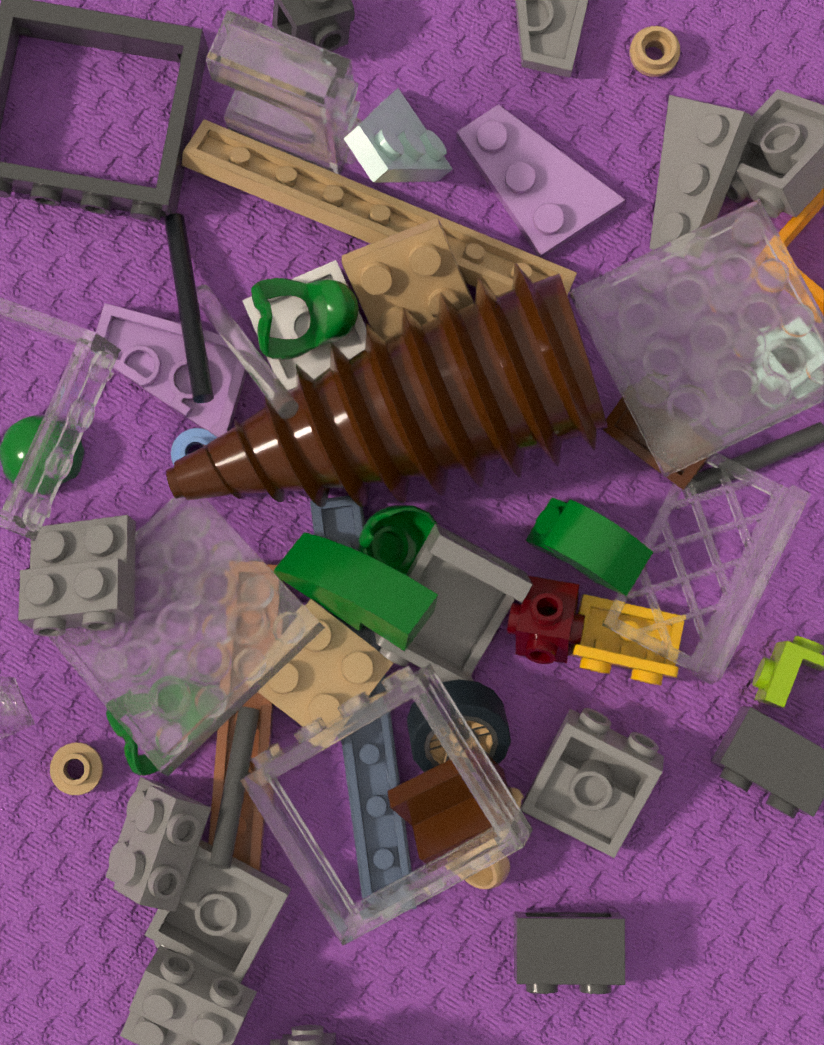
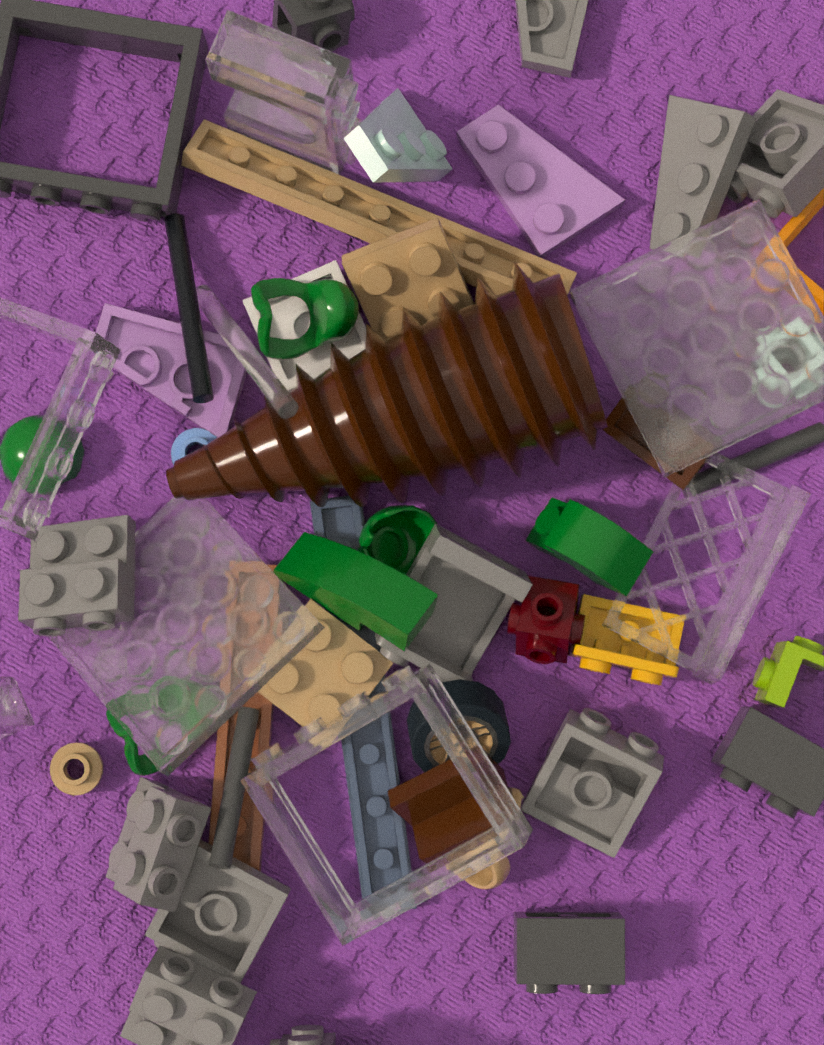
(654, 37): tan plate -> none

